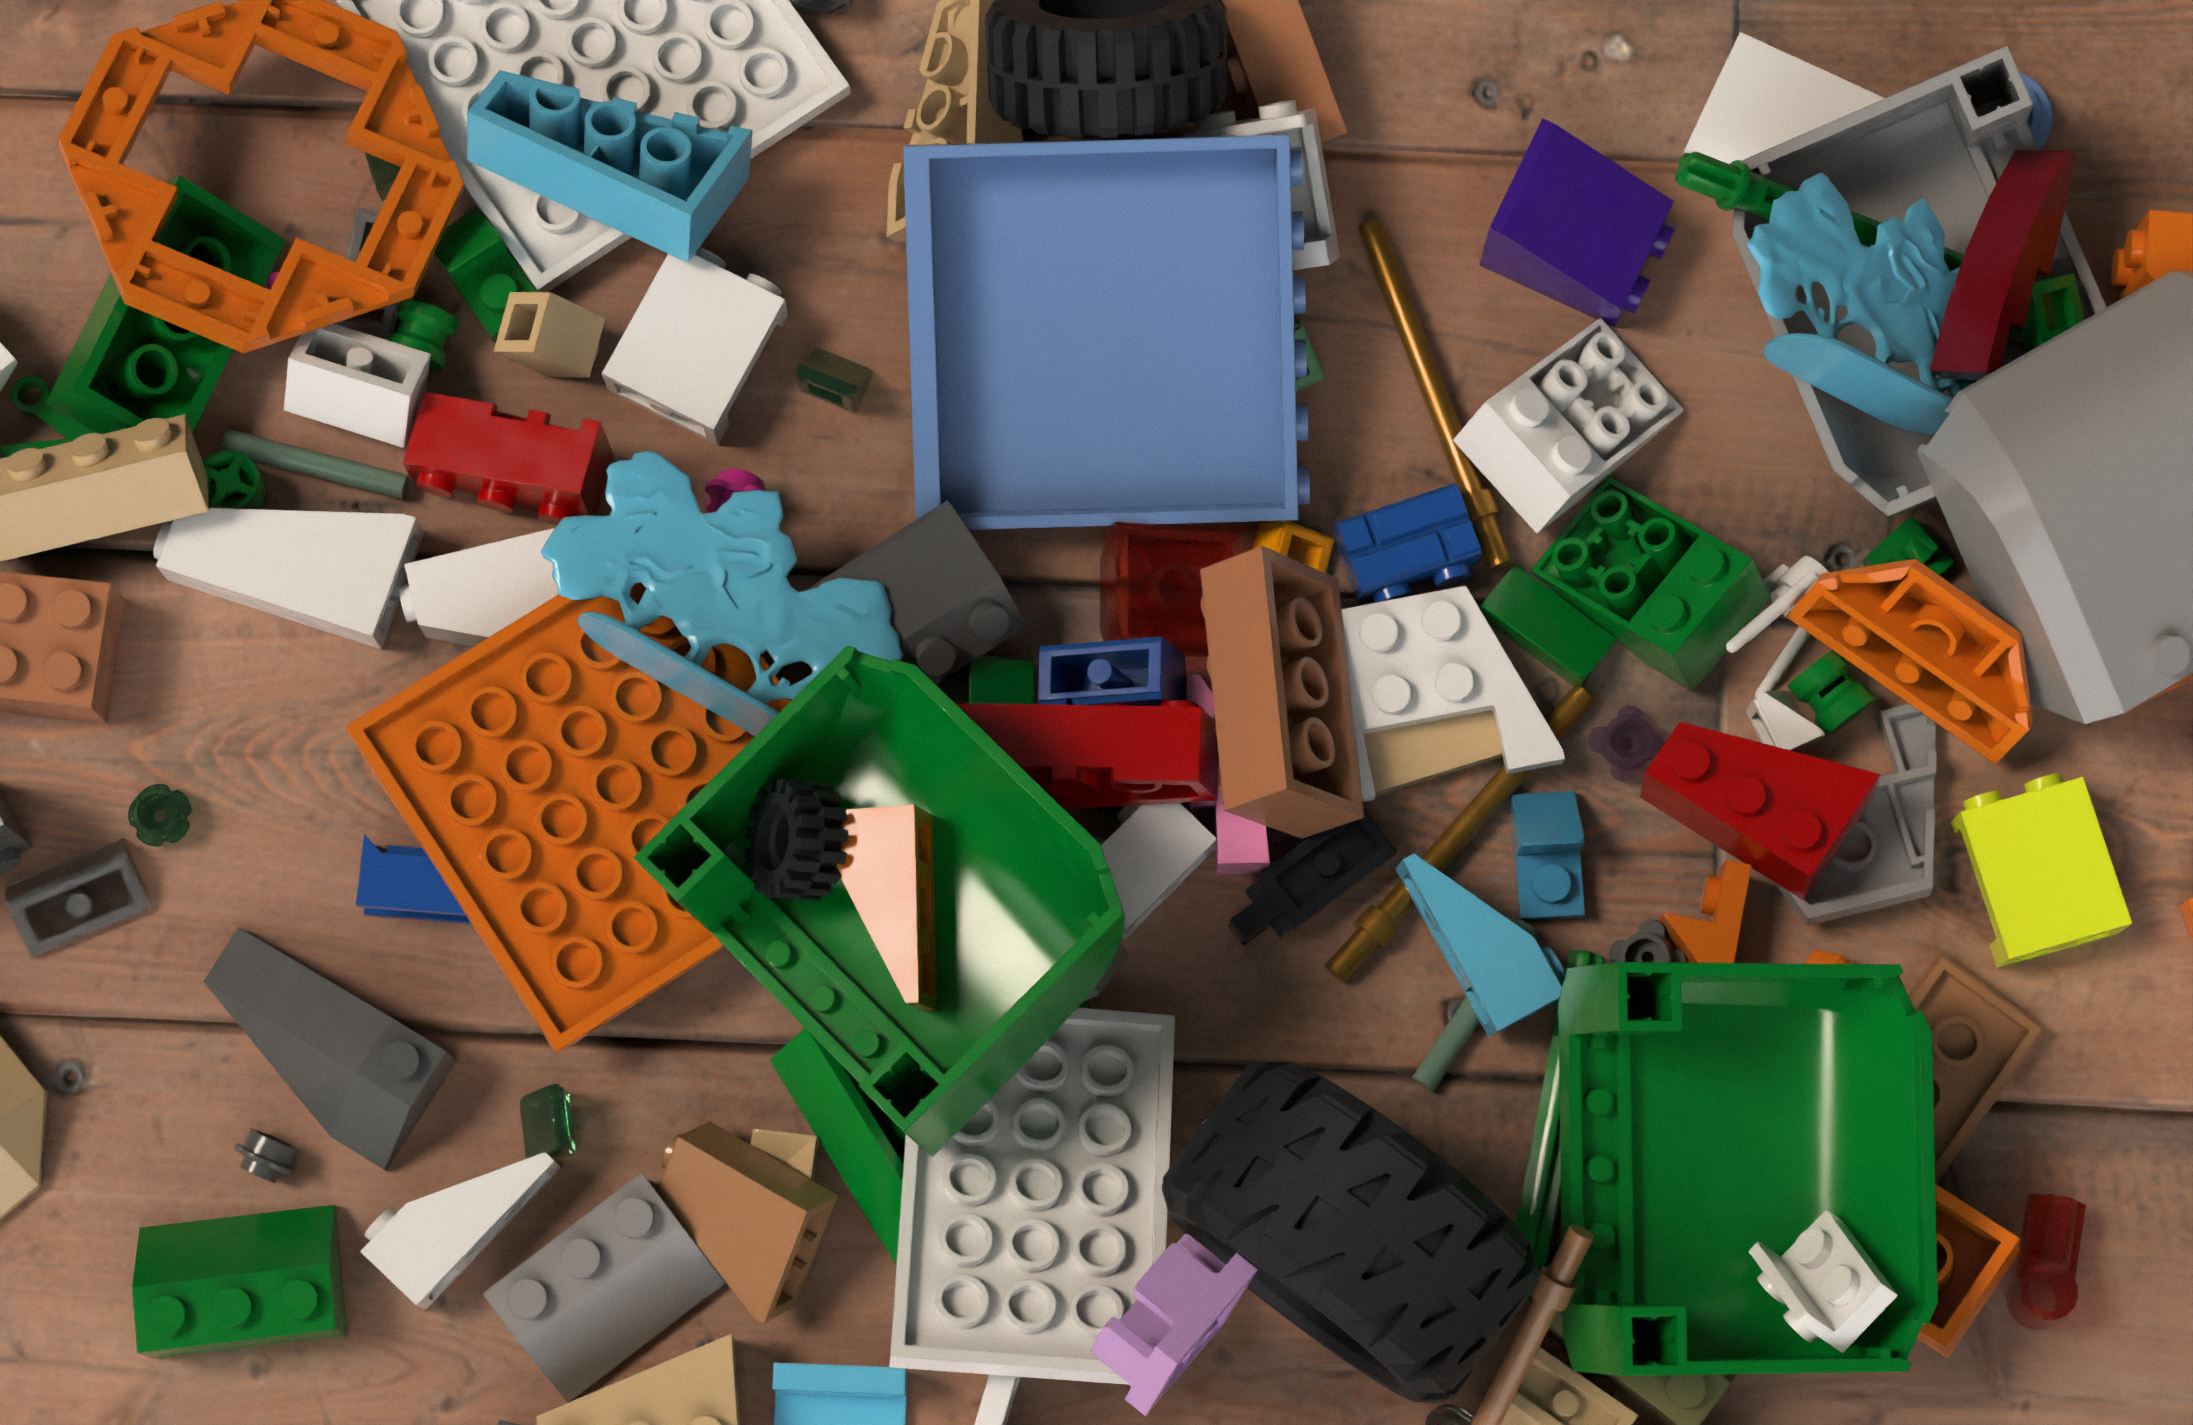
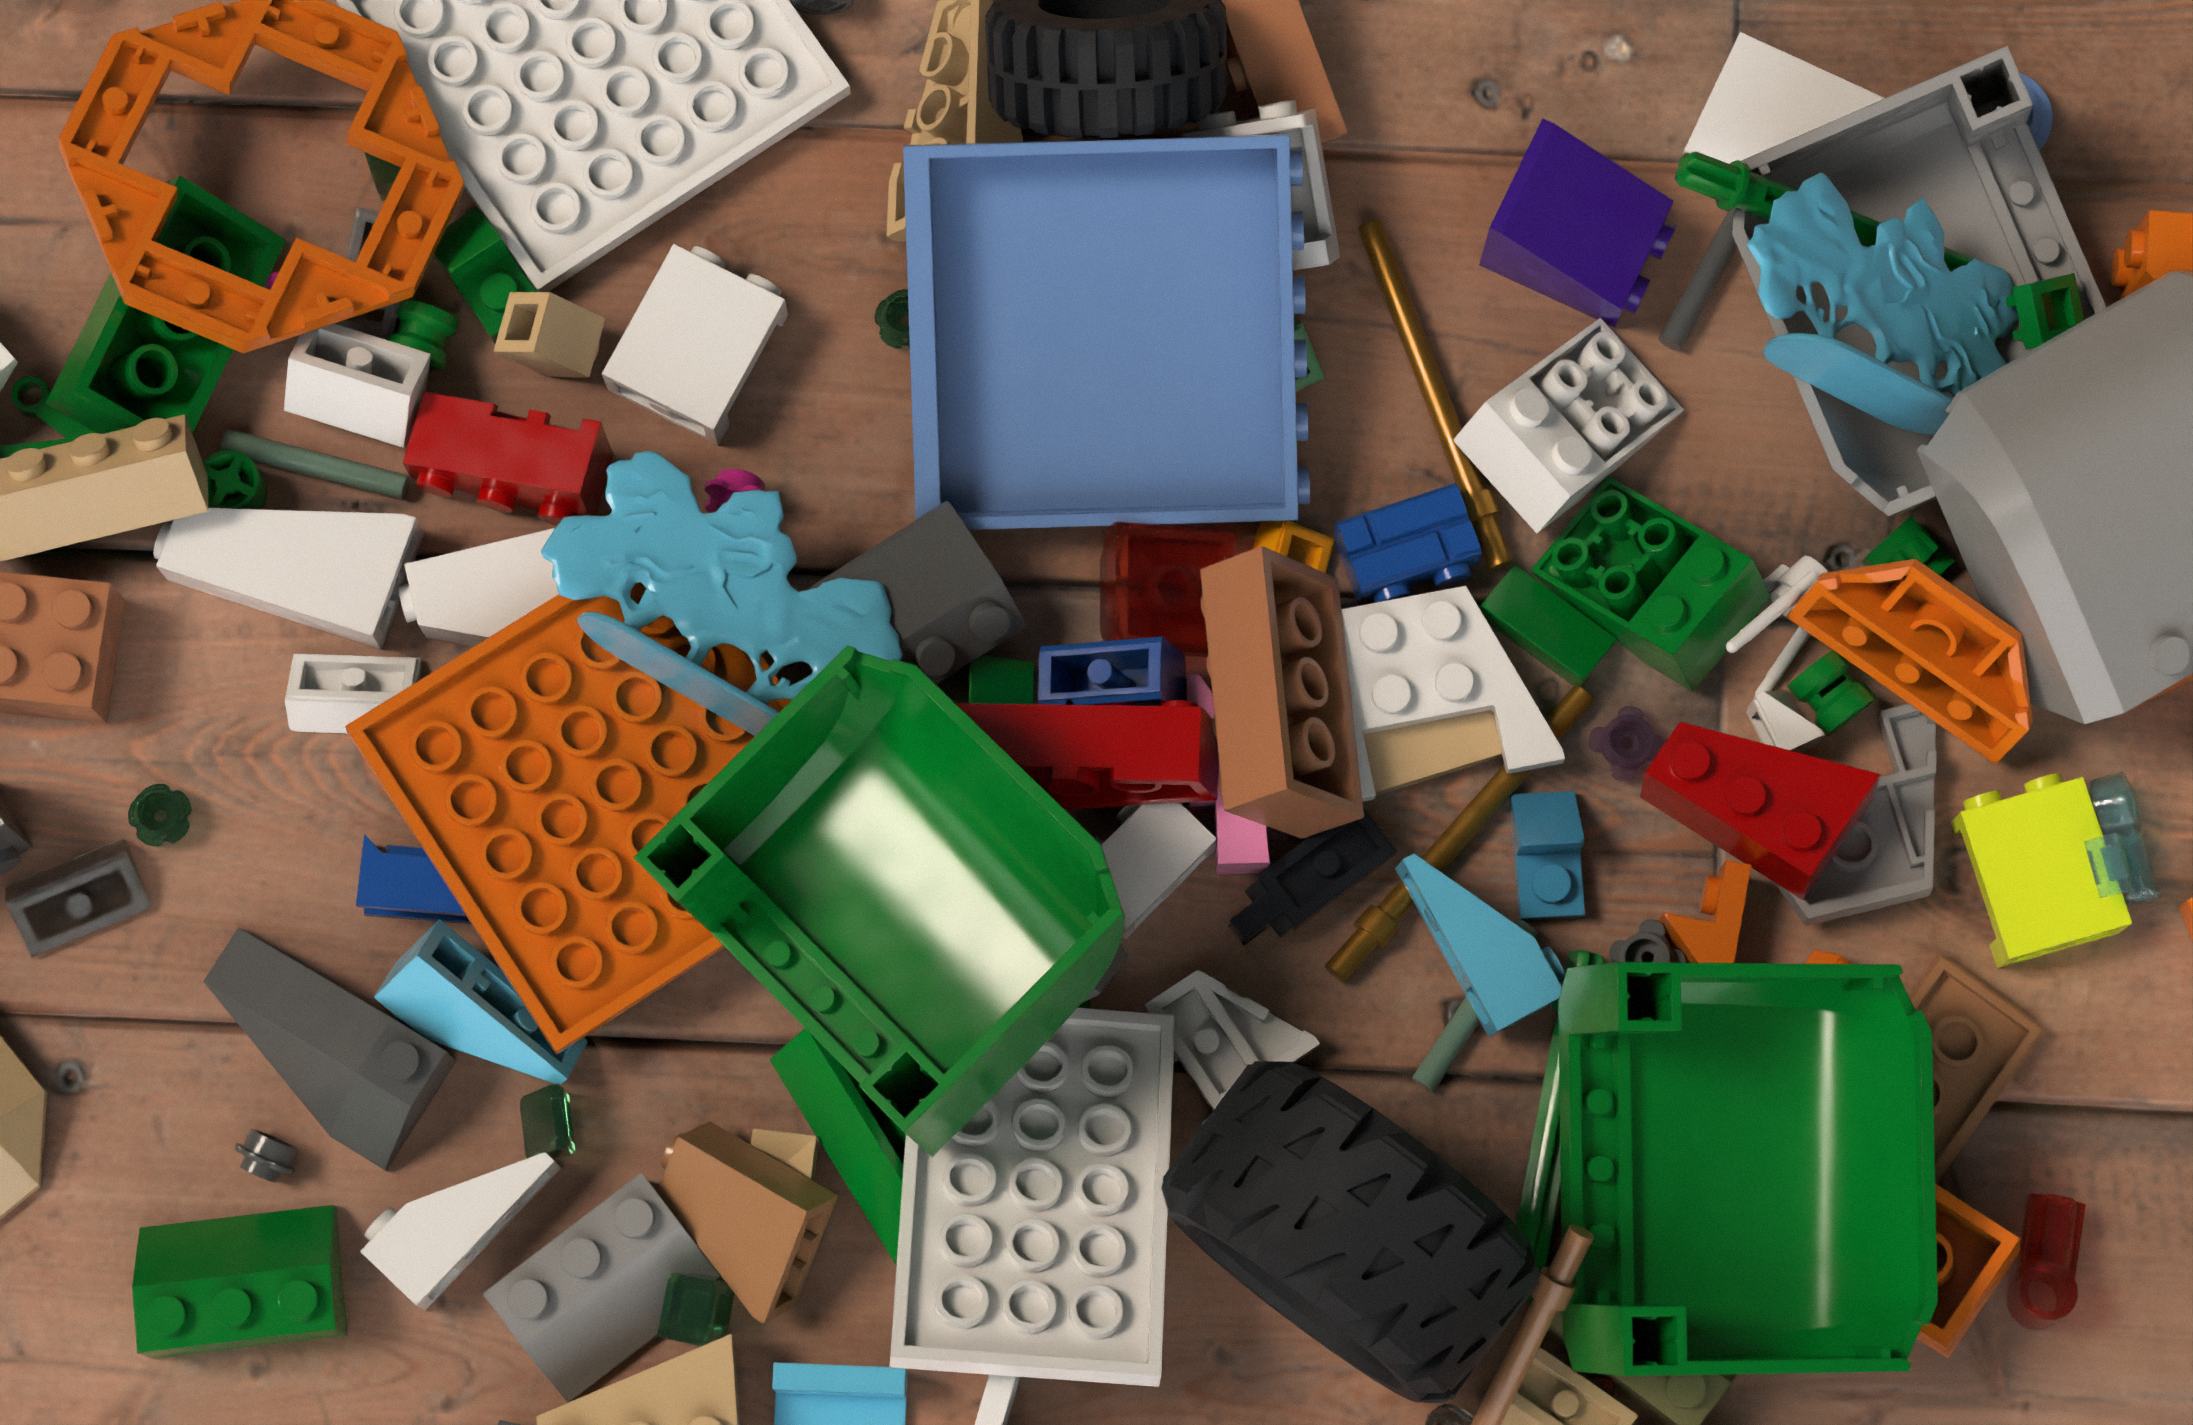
(337, 689): none -> white slope
(467, 1004): none -> medium azure slope
(609, 161): medium azure wedge -> none
(695, 1308): none -> clear green slope
(796, 839): black tyre -> none
(833, 379): slope -> none
(888, 318): none -> clear green plate
(894, 892): slope -> none
(1175, 1316): lavender panel -> none
(1224, 1033): none -> white wing
(1700, 286): none -> dark grey bar
(1825, 1283): white bracket -> none
(1999, 267): dark red slope -> none
(2120, 856): none -> clear light blue piece

